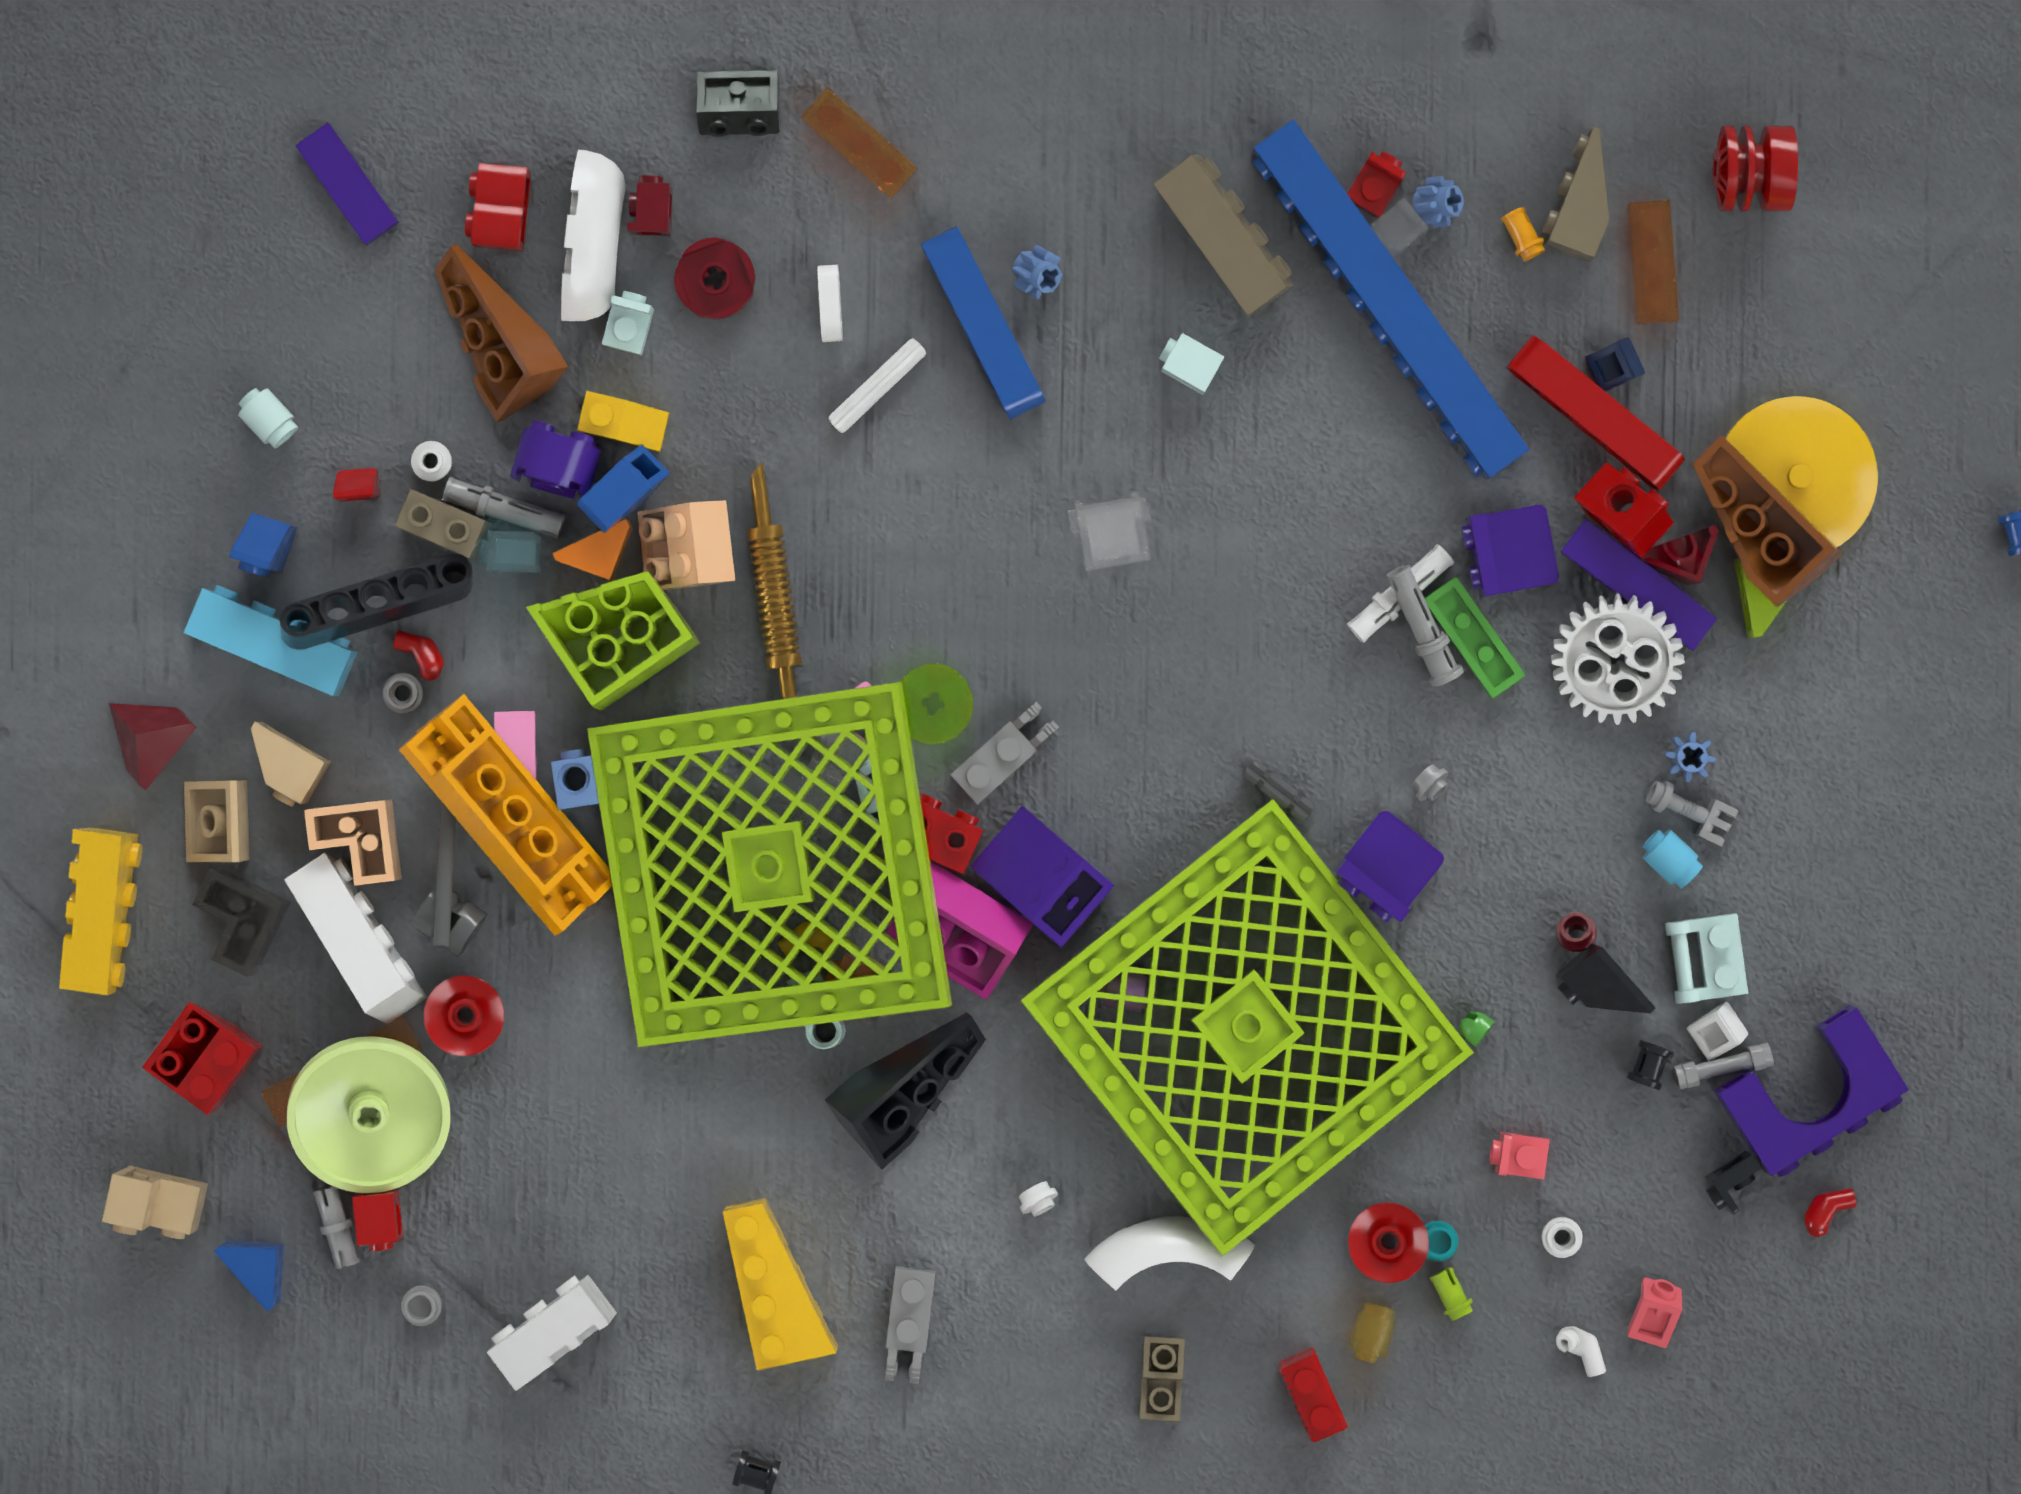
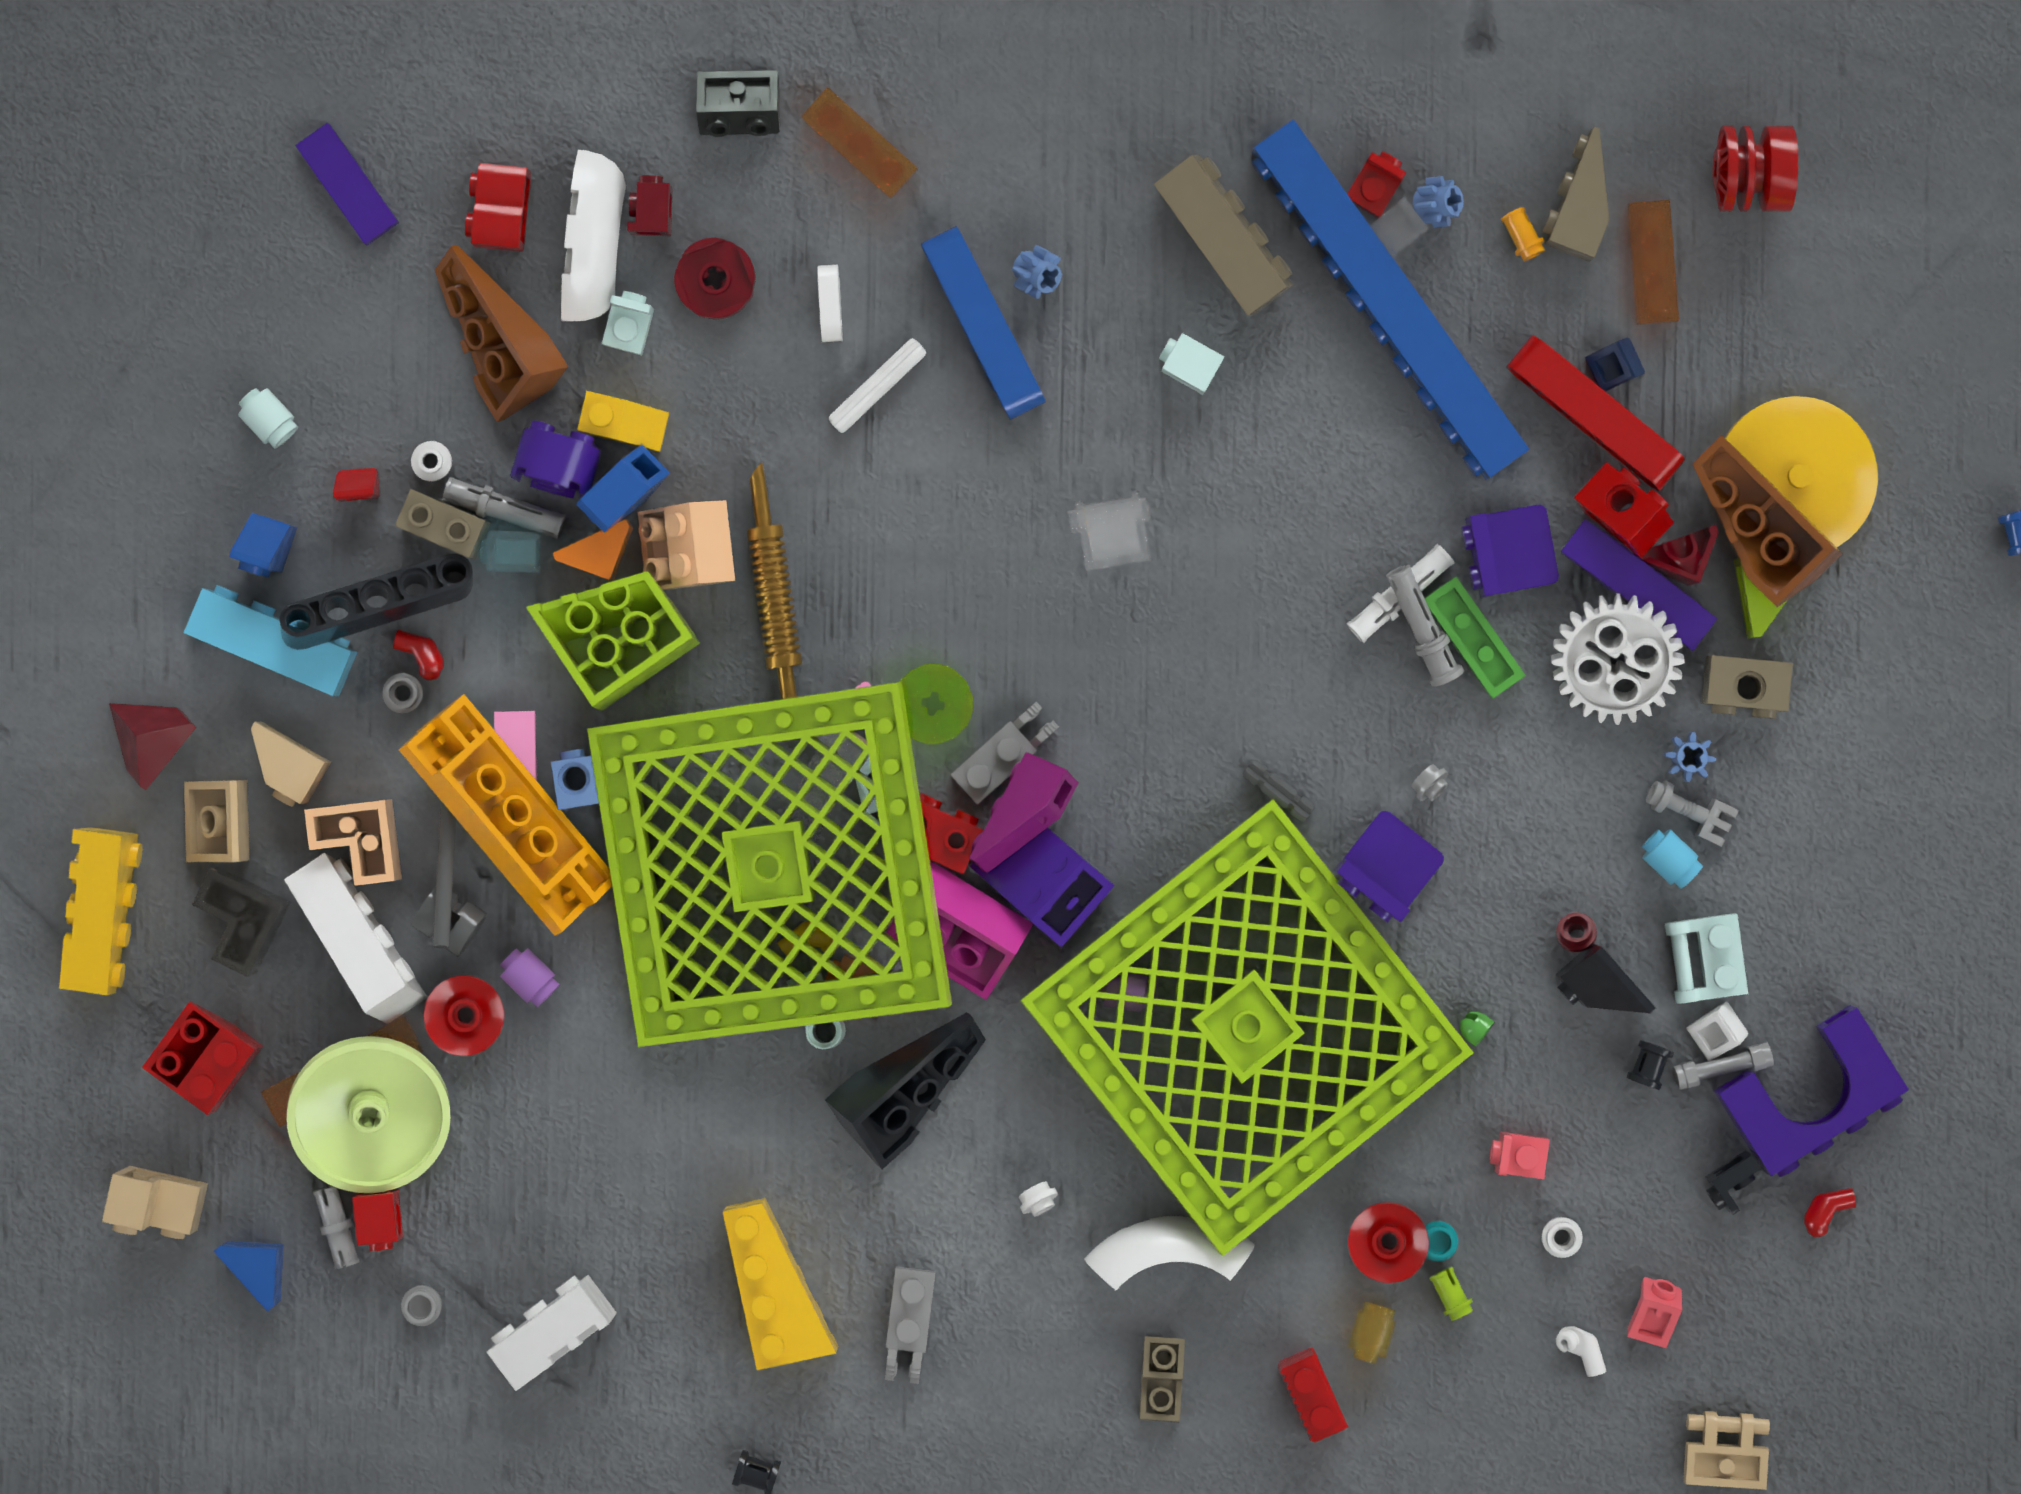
(528, 976): none -> medium lavender brick
(1029, 805): none -> magenta slope
(1726, 1464): none -> tan plate
(1770, 678): none -> dark tan brick

